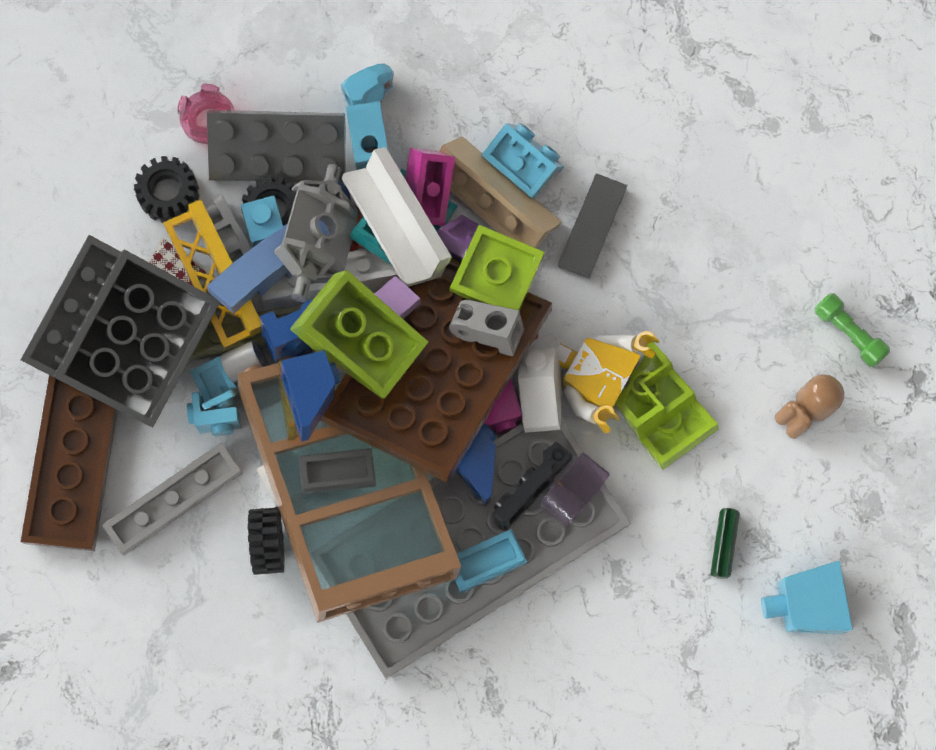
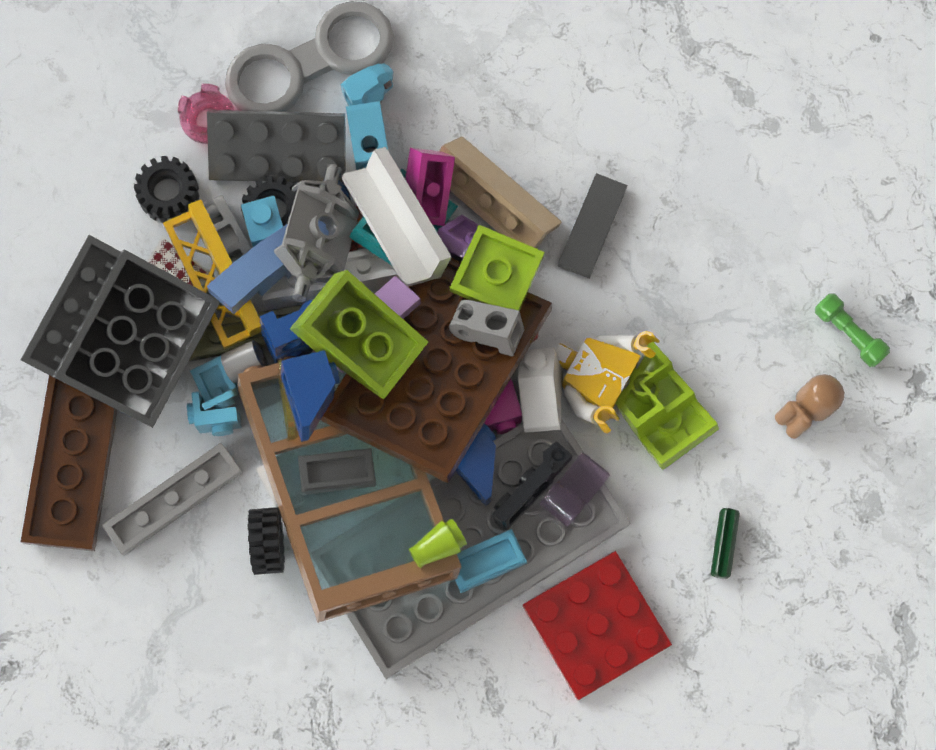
(310, 58): none -> light grey bar
(438, 543): none -> lime cone
(522, 158): medium azure bracket -> none
(596, 625): none -> red plate
(811, 601): medium azure torso -> none

